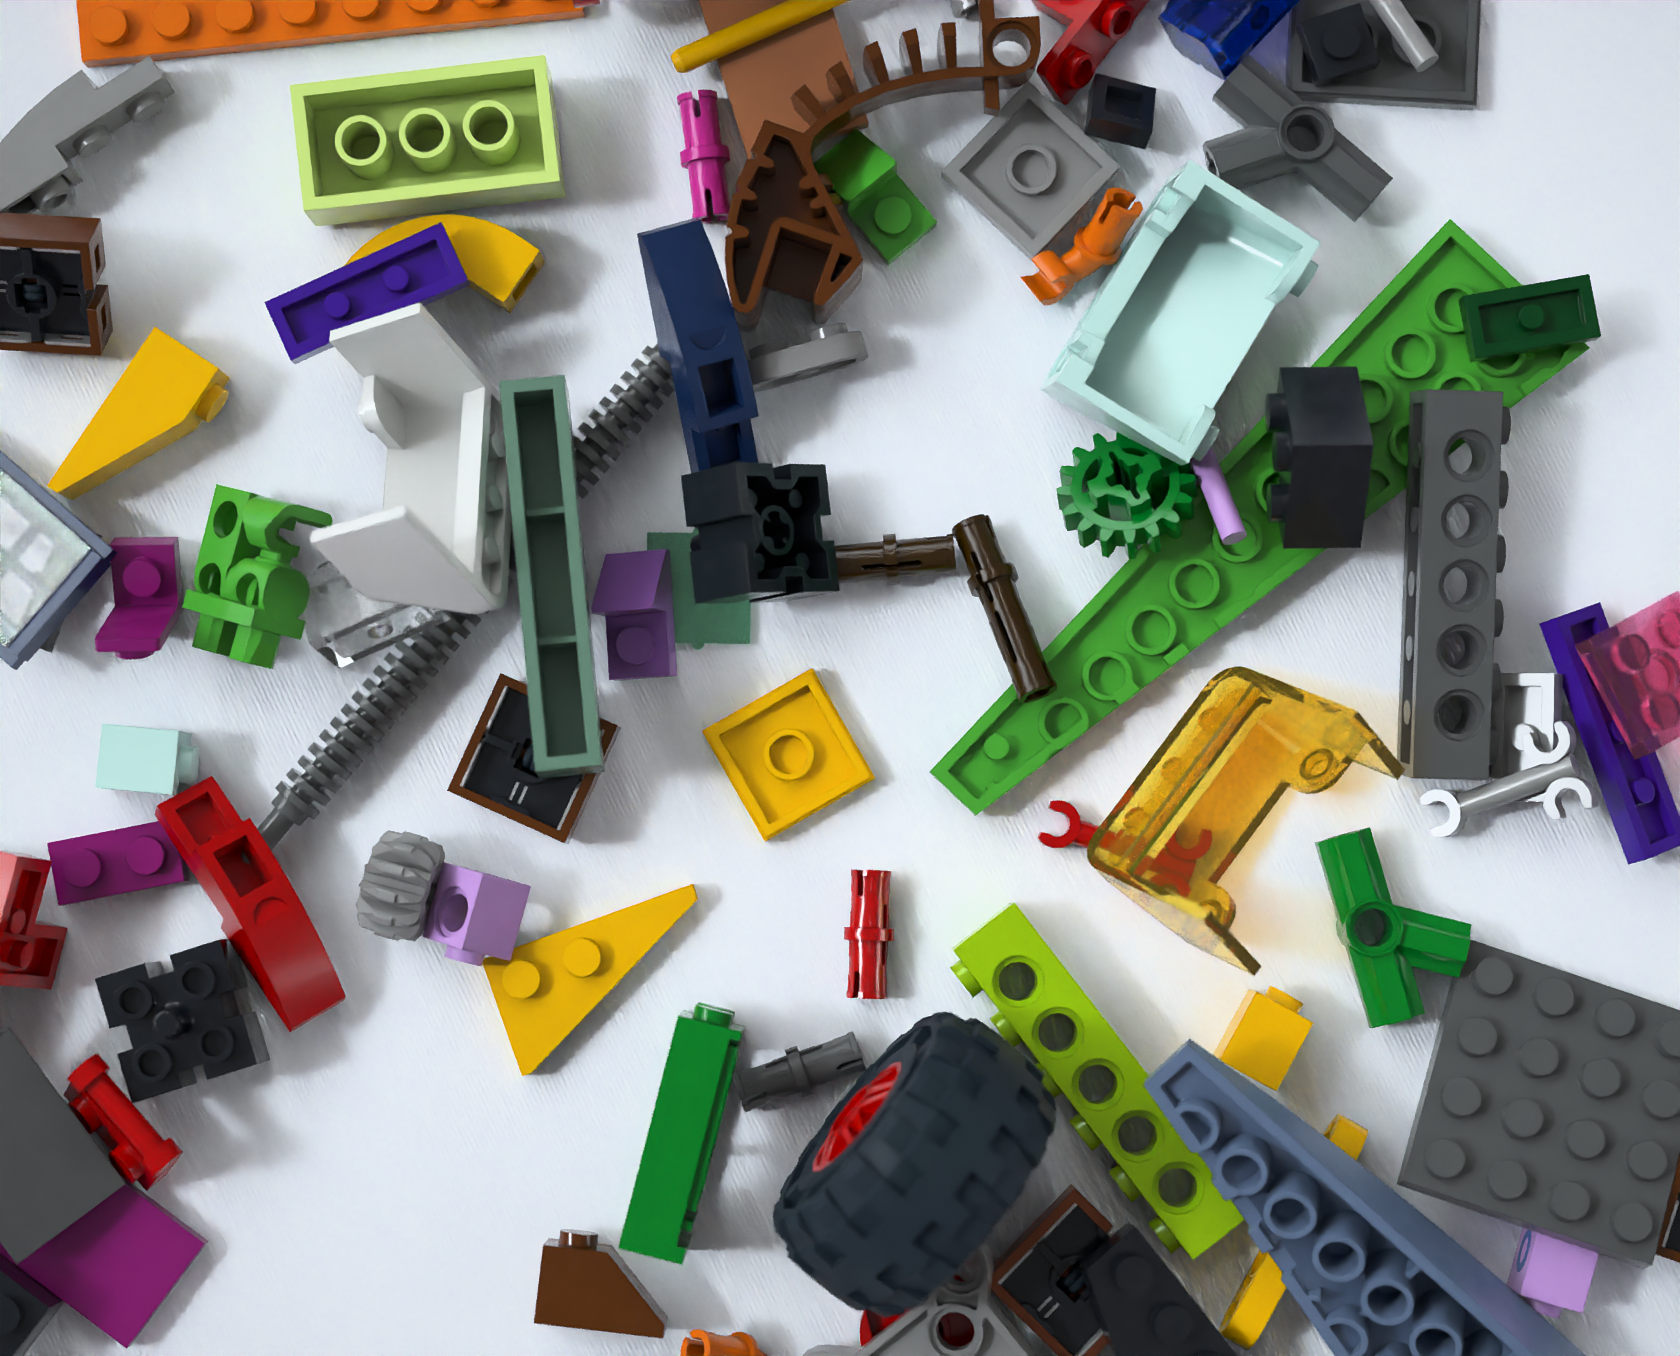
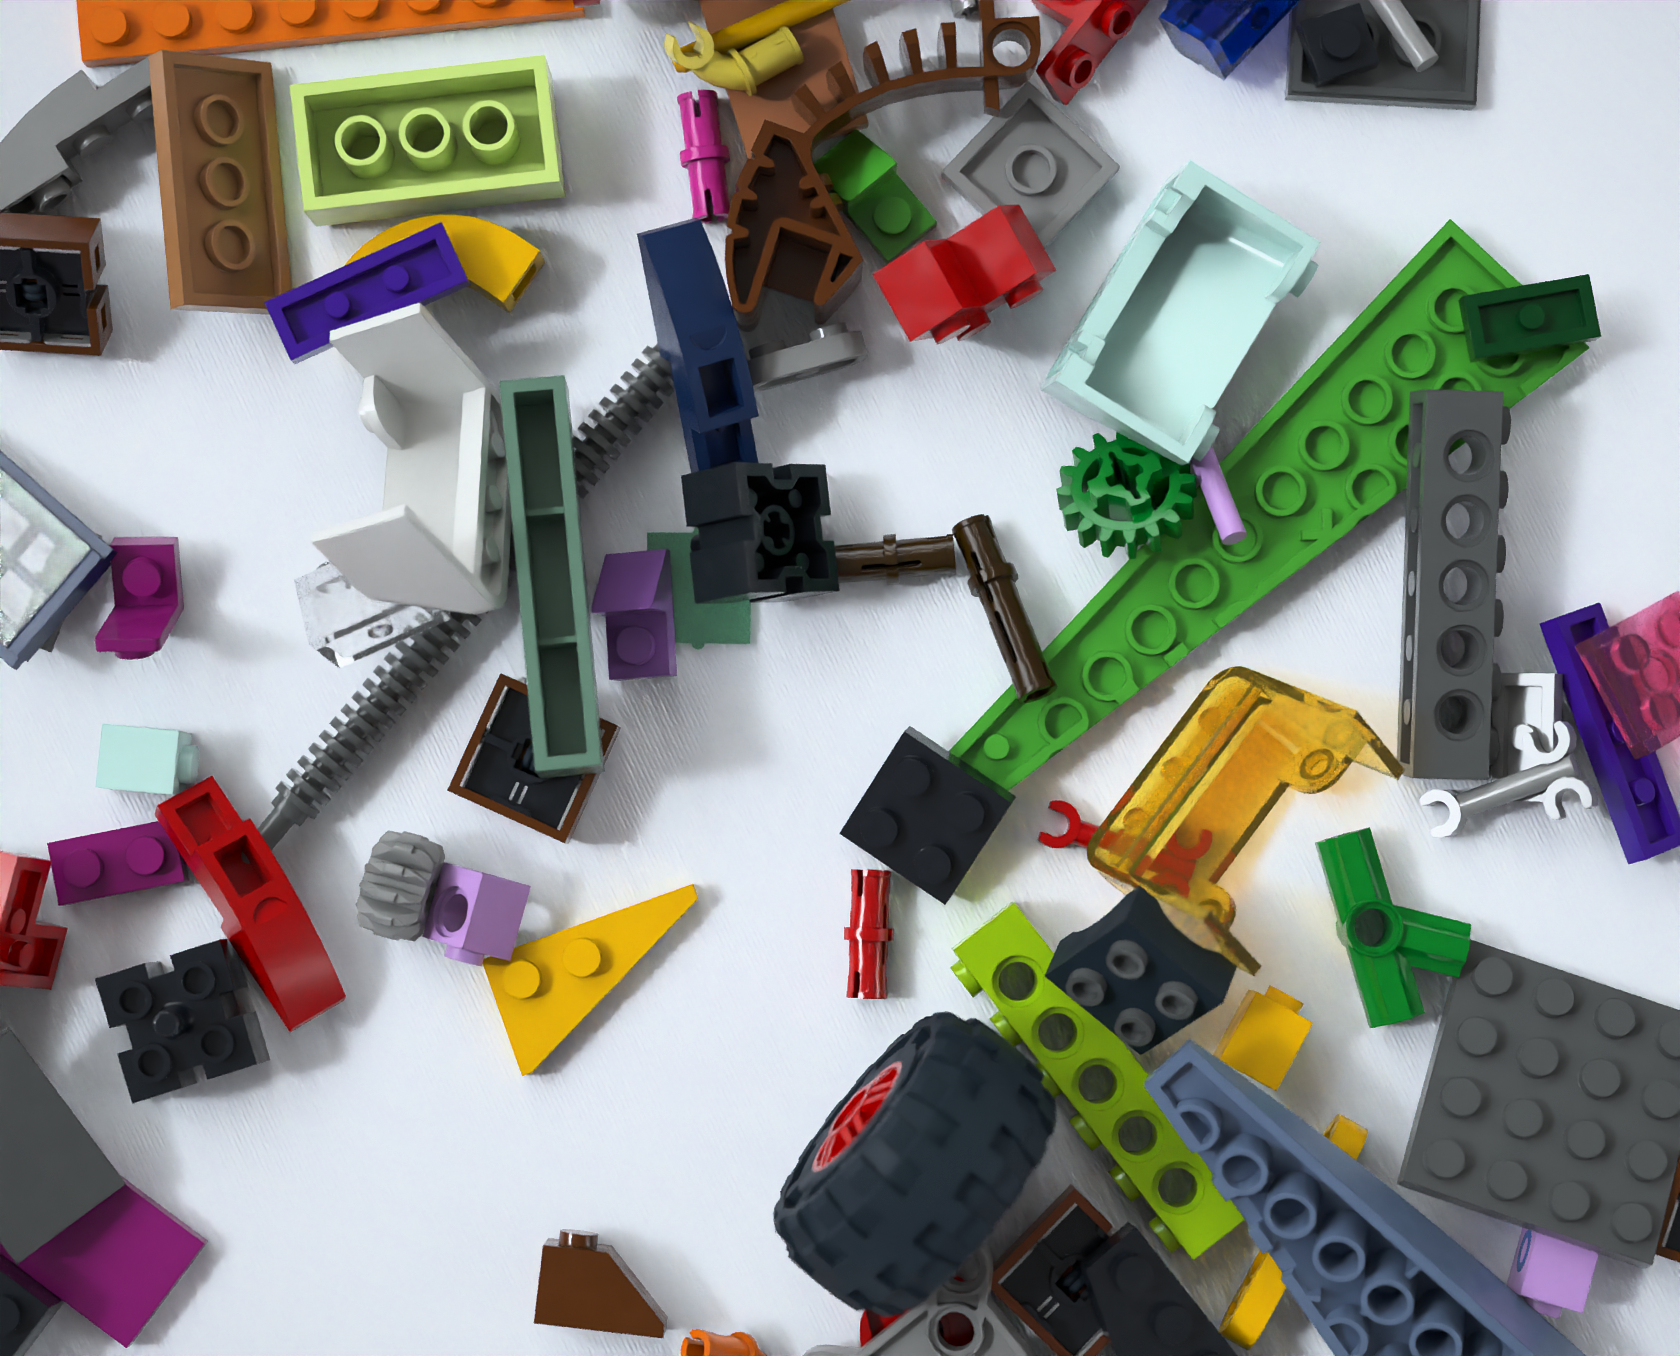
(134, 1144): red plate -> none
(149, 408): yellow slope -> none
(219, 182): none -> medium nougat plate
(247, 578): bright green hips -> none
(682, 1133): green door -> none
(737, 69): none -> light yellow piece
(788, 754): yellow tile -> none
(798, 1071): dark grey pin -> none
(927, 815): none -> black plate
(954, 282): none -> red brick
(1094, 247): orange piece -> none
(1120, 111): black plate -> none
(1140, 973): none -> black brick
(1263, 150): dark grey piece -> none
(1322, 457): black brick -> none

